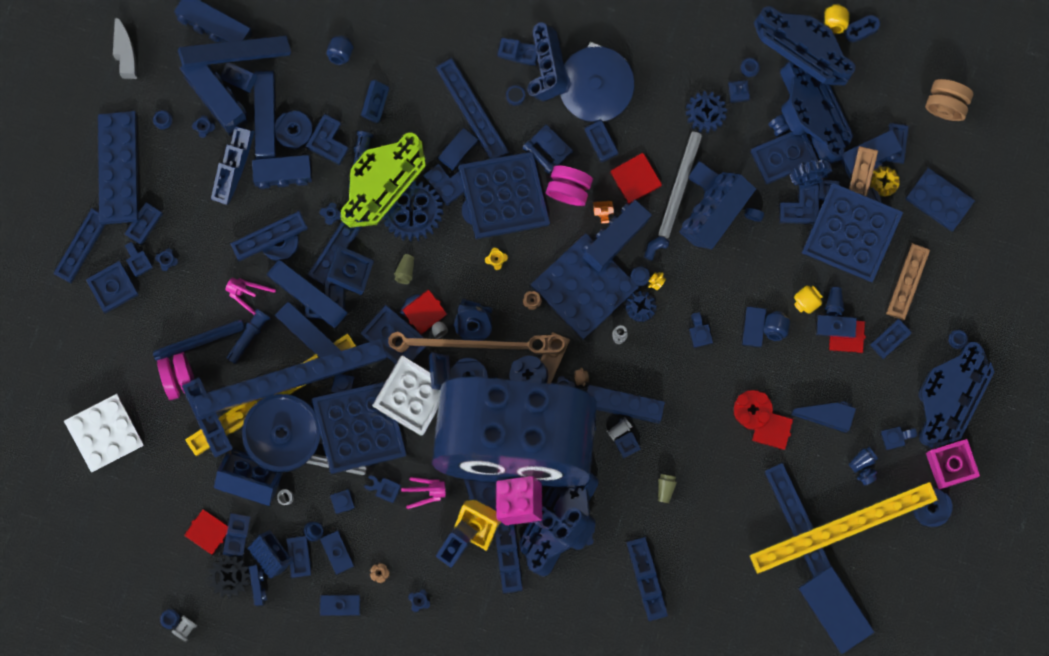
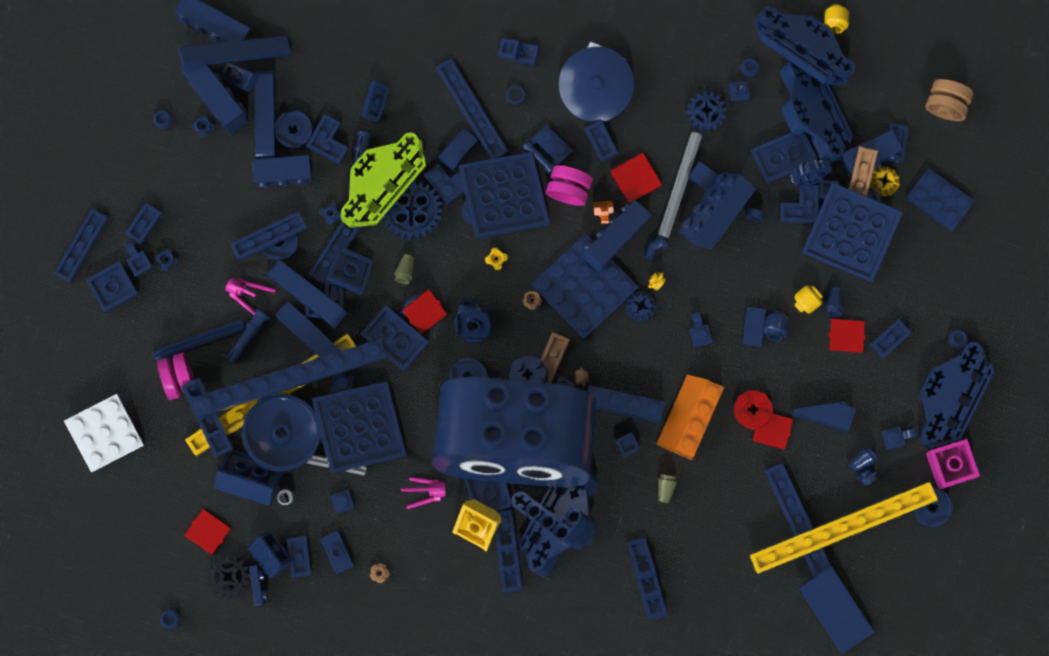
(118, 168): dark blue plate -> none
(124, 51): light grey slope -> none
(183, 635): light grey bush -> none
(234, 160): dark blue slope -> none
(236, 535): dark blue slope -> none
(313, 531): dark blue plate -> none
(339, 50): dark blue head -> none
(340, 605): dark blue plate -> none
(386, 489): dark blue plate -> none
(409, 396): white plate -> none
(424, 602): dark blue plate -> none
(439, 329): light grey hinge -> none
(439, 370): dark blue tile -> none
(456, 543): dark blue brick -> none
(519, 500): dark pink brick -> none
(546, 339): medium nougat piece -> none
(552, 70): dark blue beam -> none
(619, 429): light grey pin -> none
(623, 334): light grey pin -> none
(640, 276): dark blue plate -> none
(690, 416): none -> orange slope
(779, 125): dark blue wheel -> none
(836, 326): dark blue plate -> none
(860, 24): dark blue beam -> none
(908, 281): medium nougat tile -> none

